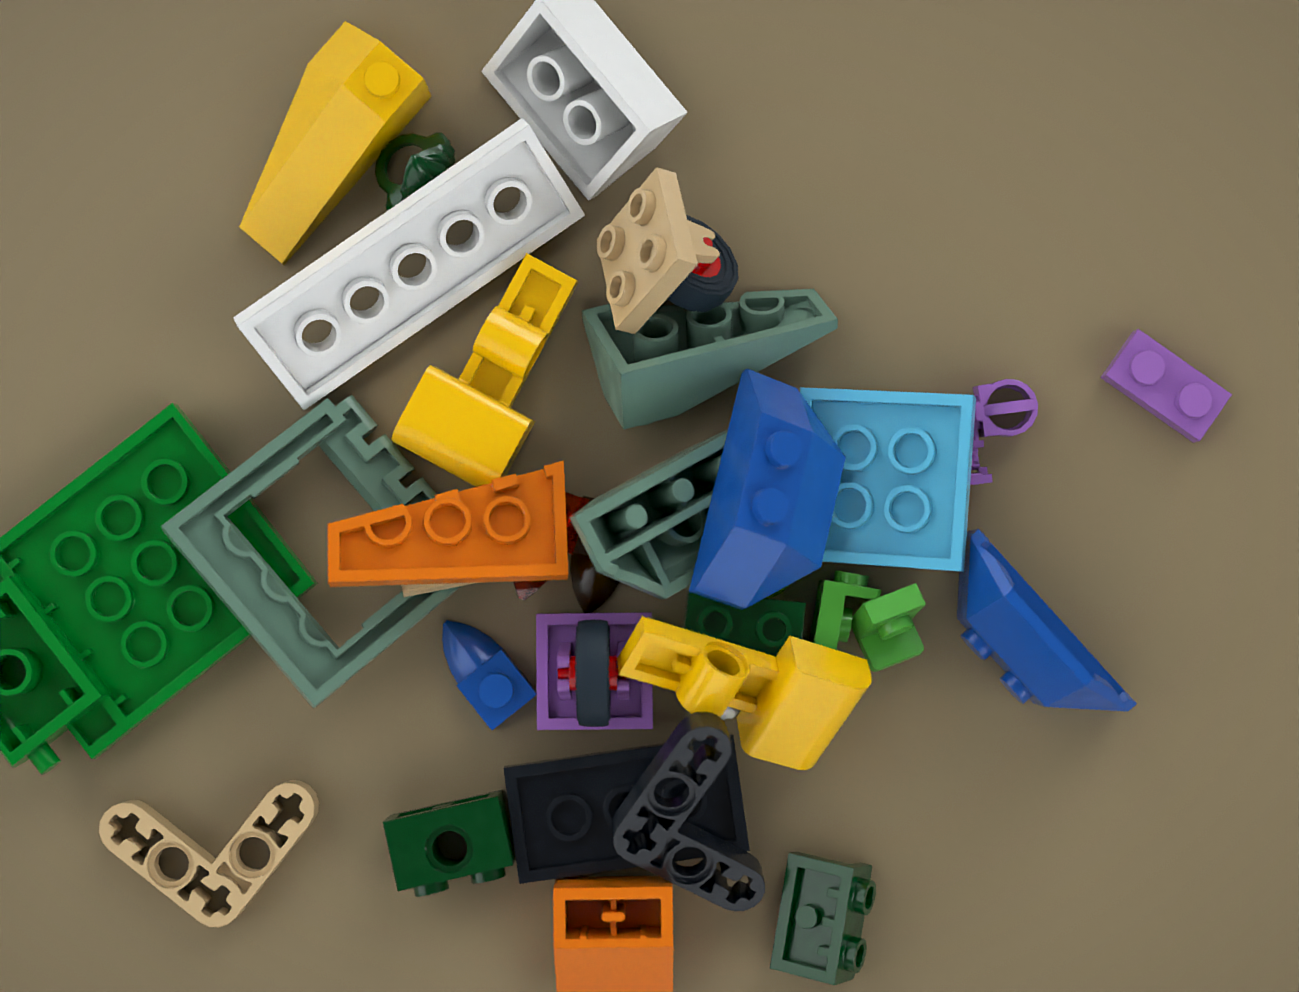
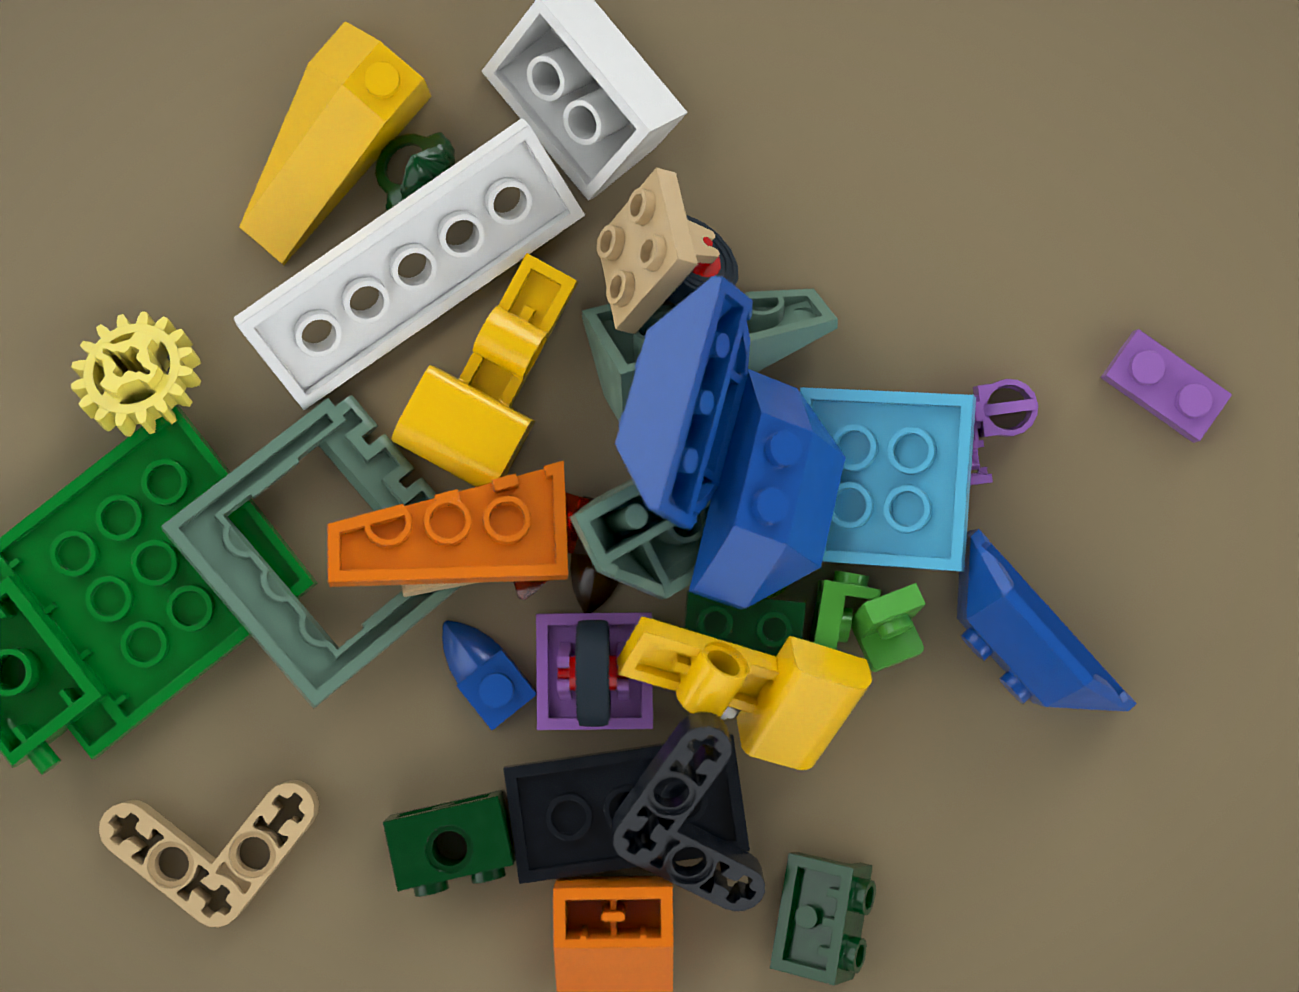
(136, 374): none -> light yellow gear
(687, 400): none -> blue wedge

